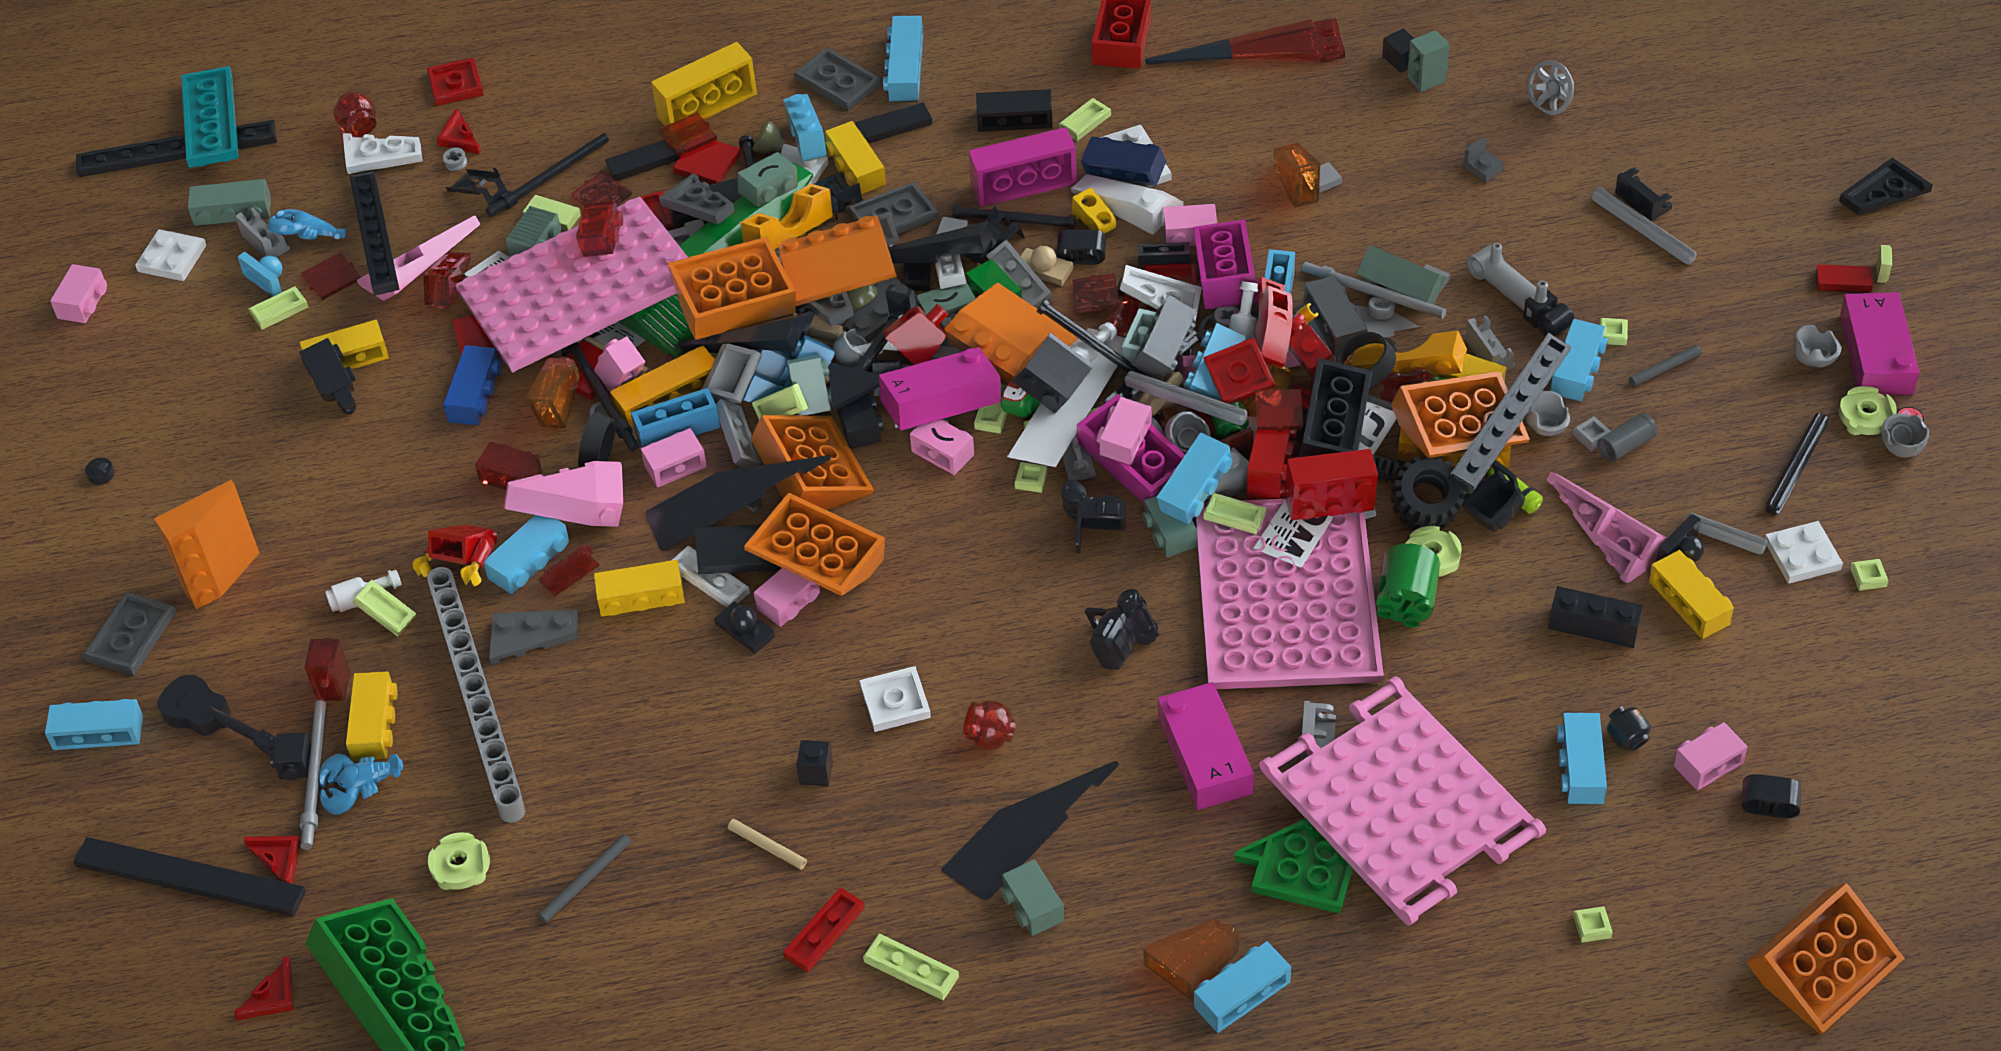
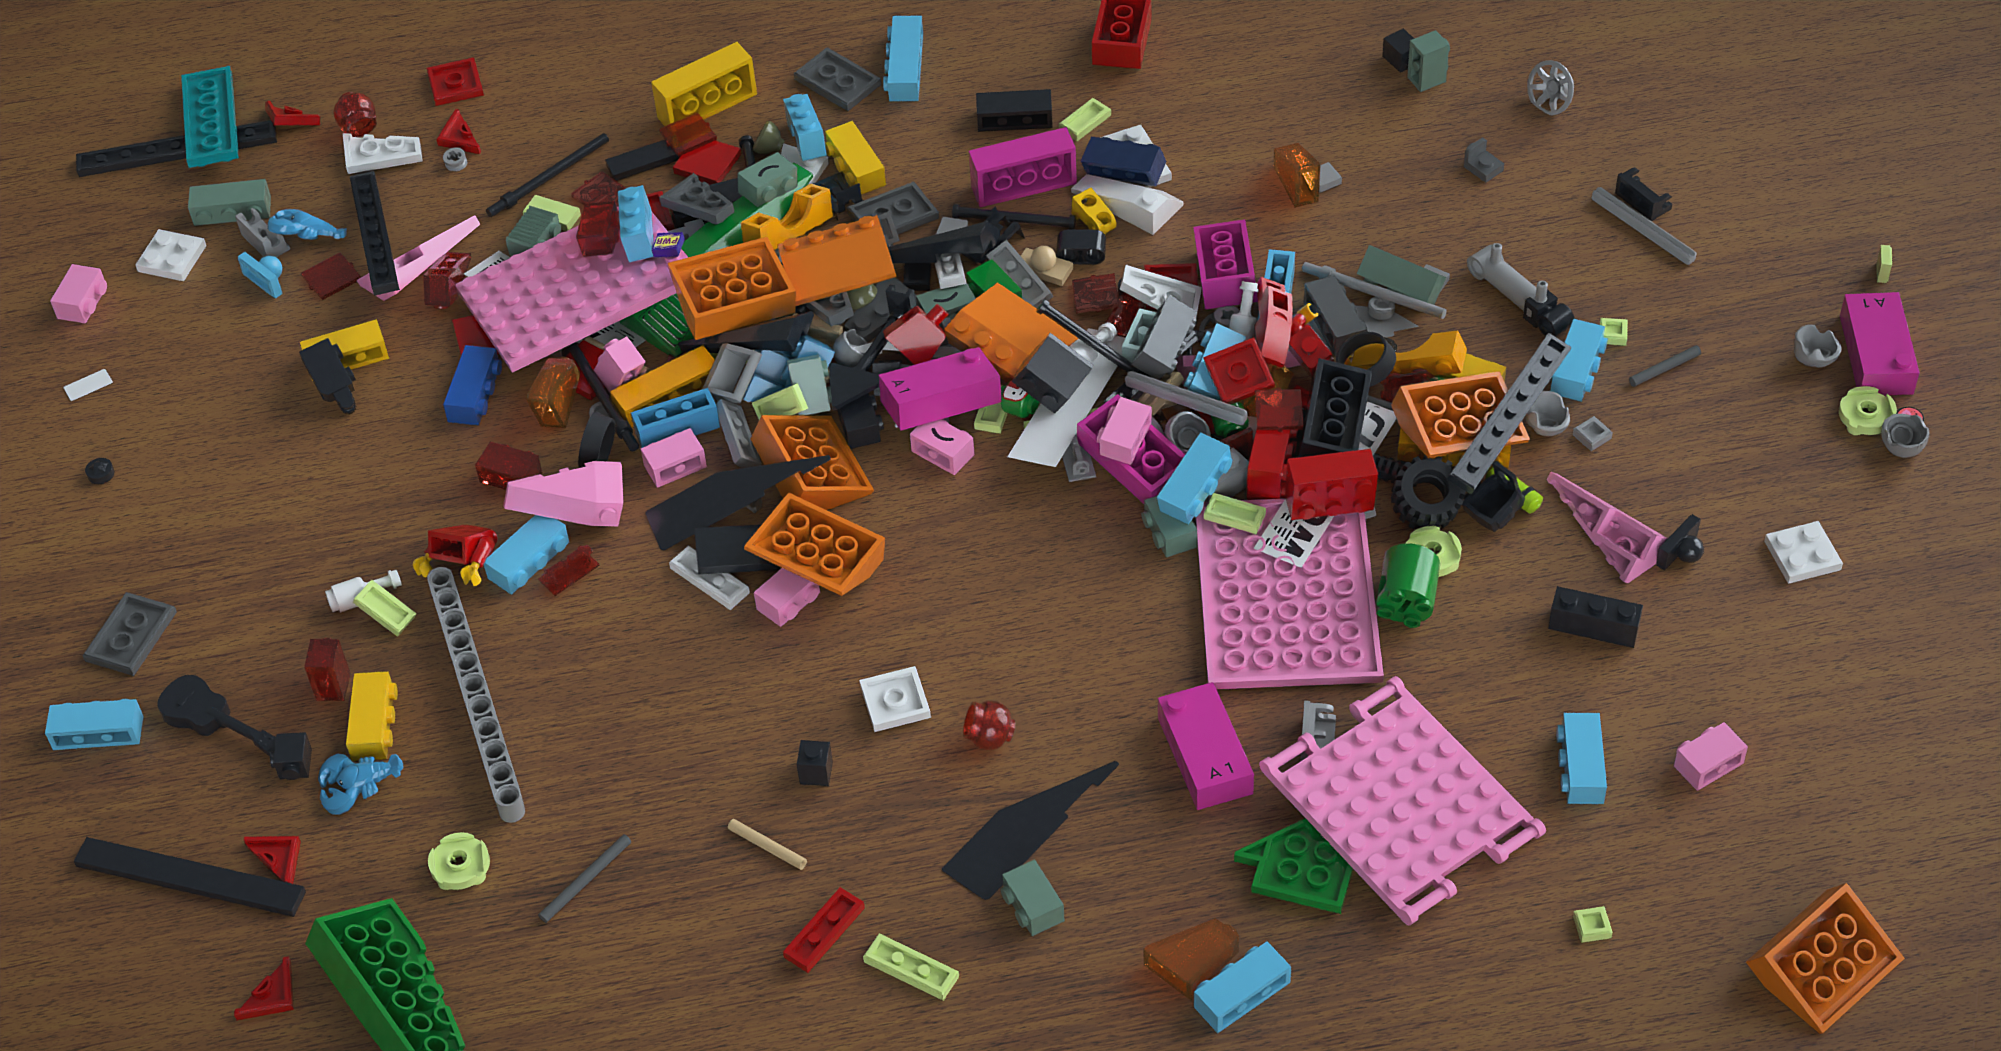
(88, 384): none -> white sticker
(208, 543): orange slope -> none
(278, 307): yellowish green tile -> none
(290, 116): none -> red tile
(309, 818): light grey bar -> none
(468, 186): black piece -> none
(529, 630): dark grey wing -> none
(635, 223): none -> medium azure brick
(639, 588): yellow brick -> none
(668, 244): none -> dark purple tile
(744, 627): black tile -> none
(894, 122): black tile -> none
(1031, 477): yellowish green tile -> none
(1092, 512): black piece -> none
(1121, 629): black piece -> none
(1164, 253): black plate -> none
(1180, 220): bright pink brick -> none
(1296, 41): clear red plate -> none
(1486, 344): light grey hinge -> none
(1627, 437): dark grey pin -> none
(1629, 728): black head -> none
(1691, 594): yellow brick -> none
(1731, 535): light grey axle -> none
(1771, 796): black beam -> none
(1796, 464): black axle -> none
(1844, 278): red tile -> none
(1869, 574): yellowish green tile -> none
(1883, 187): black wing -> none

